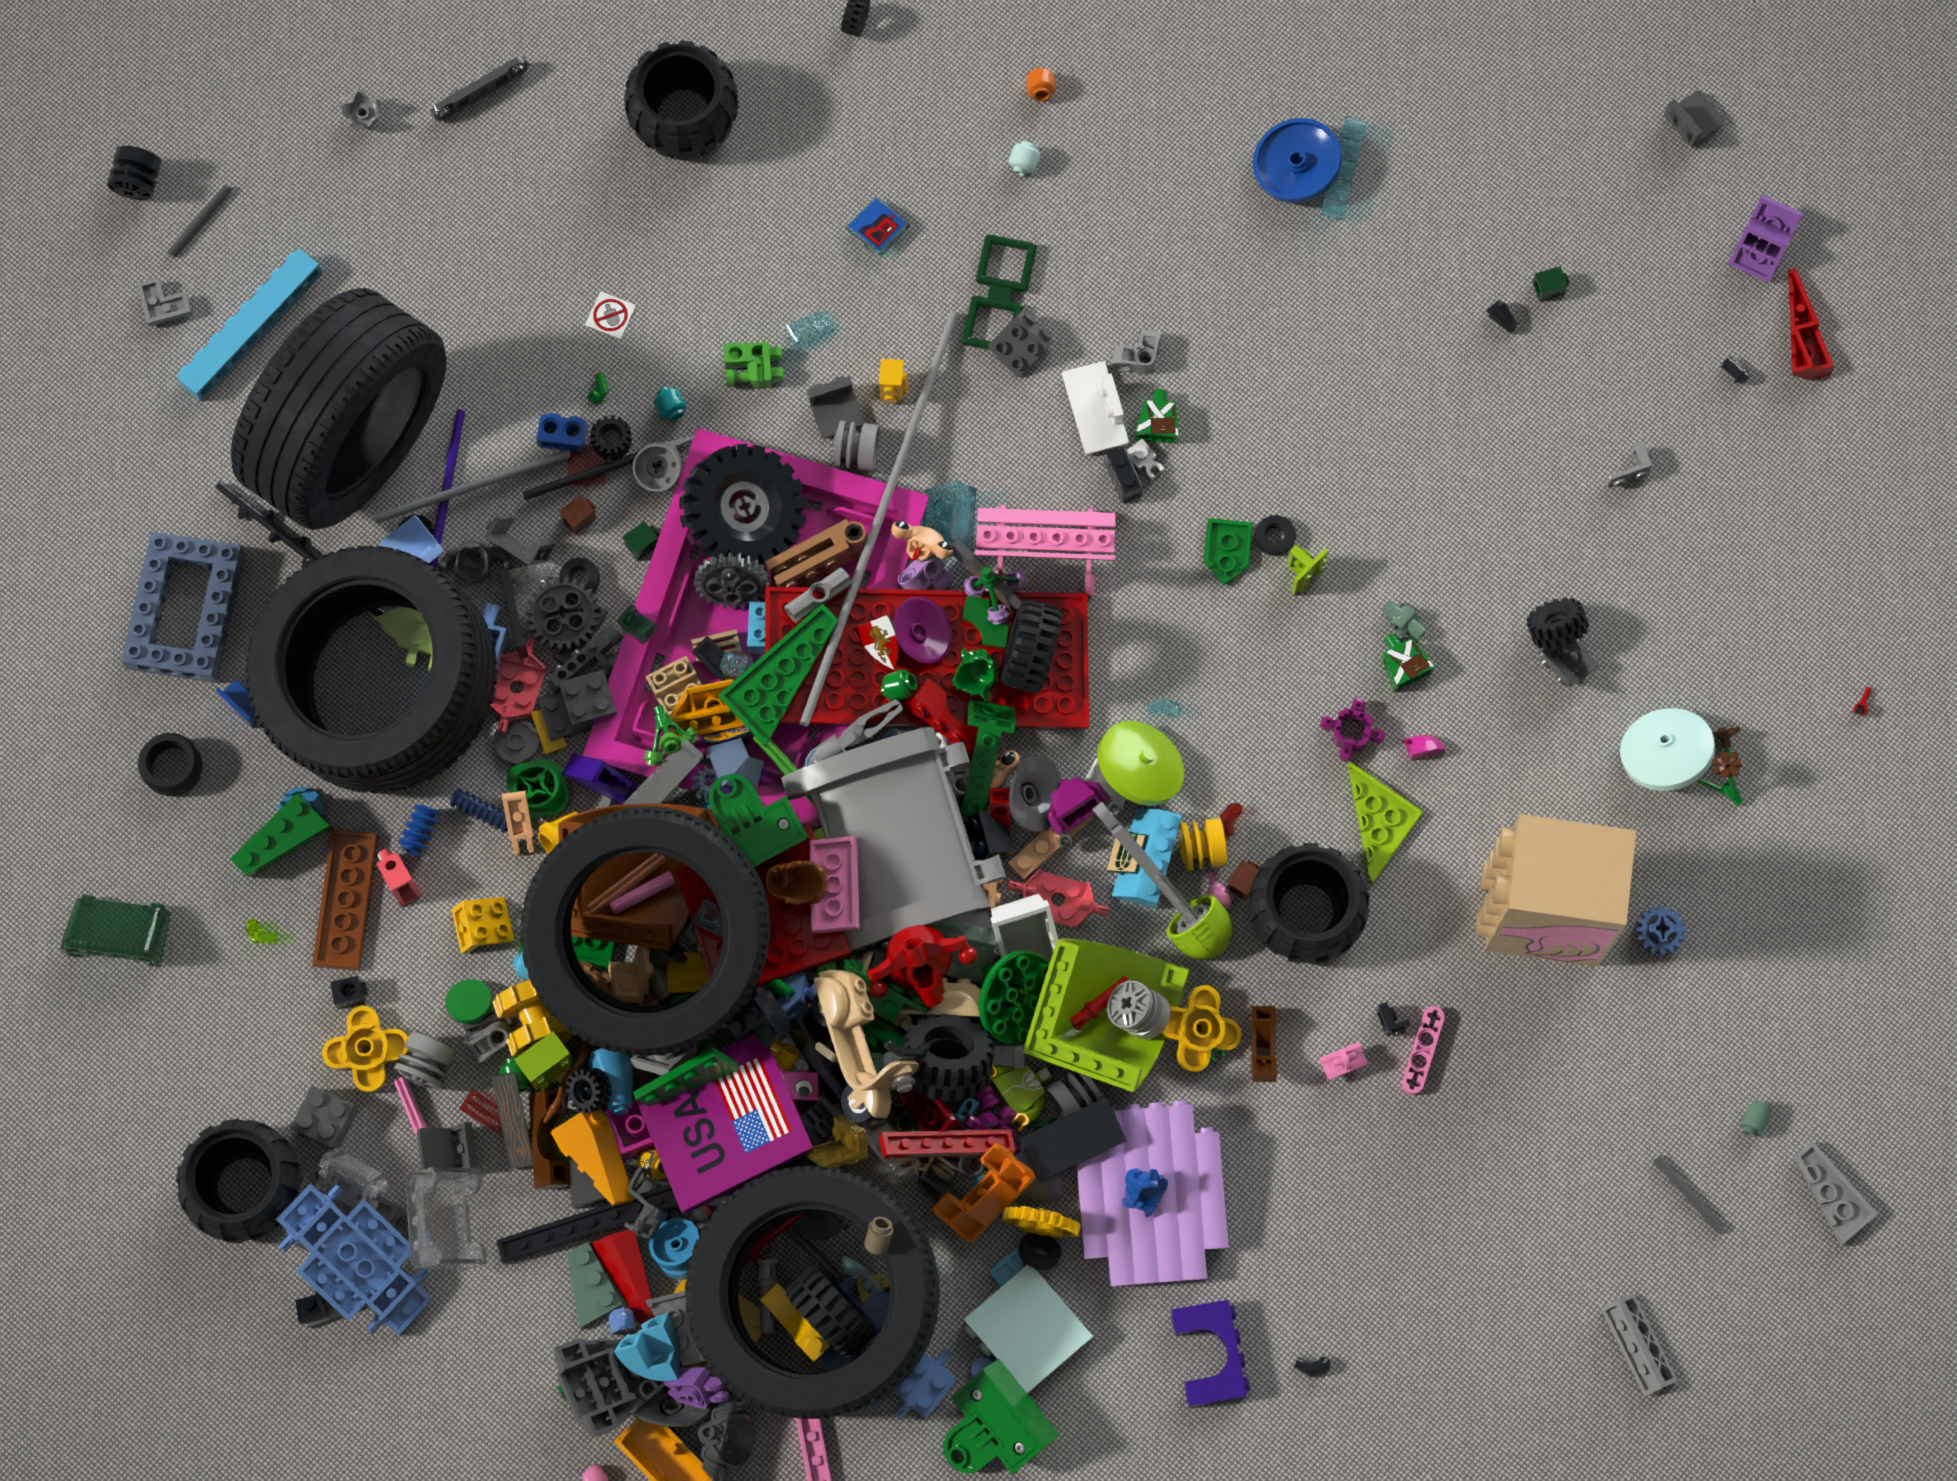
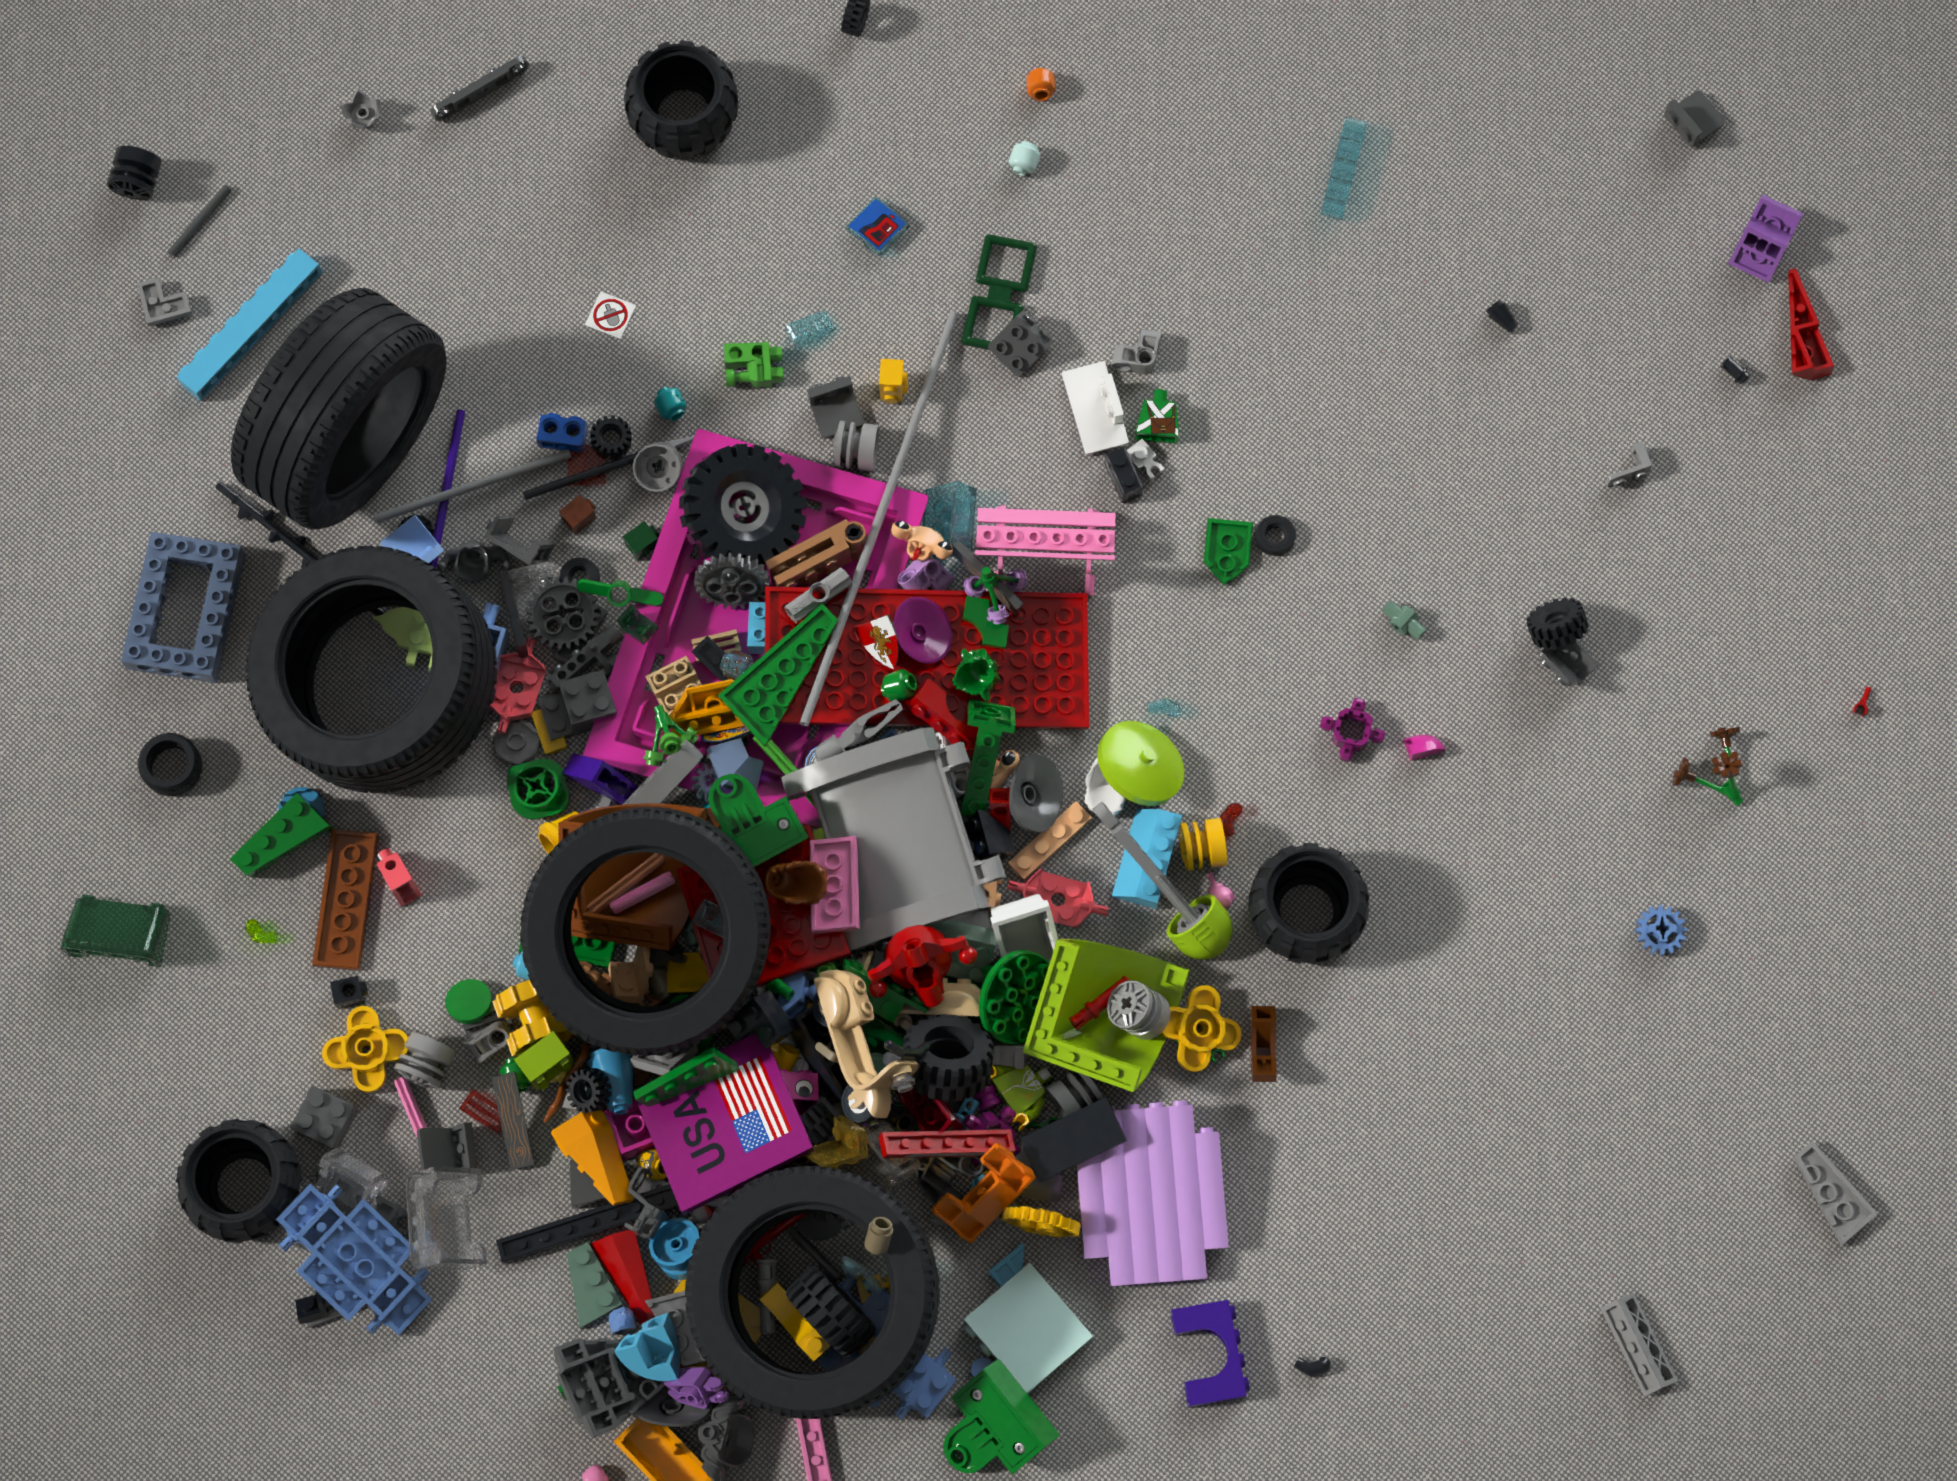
(237, 698): blue panel -> none
(418, 829): blue piece -> none
(480, 809): dark blue piece -> none
(482, 923): yellow bracket -> none
(518, 820): light nougat hinge -> none
(549, 1167): reddish brown arch -> none
(600, 391): green arm -> none
(634, 594): none -> green piece
(1031, 646): black tyre -> none
(1036, 1260): black tyre -> none
(1074, 804): magenta torso -> none
(1120, 860): piece -> none
(1144, 1190): blue hair -> none
(1242, 878): copper brick -> none
(1297, 160): blue dish -> none
(1305, 567): lime bracket -> none
(1343, 1061): bright pink hips -> none
(1382, 819): lime tile -> none
(1388, 1017): black bracket -> none
(1405, 662): torso -> none
(1422, 1050): bright pink beam -> none
(1550, 283): dark green brick -> none
(1556, 890): tan brick -> none
(1667, 749): light aqua dish -> none
(1689, 1194): dark grey piece -> none
(1755, 1118): sand green brick -> none

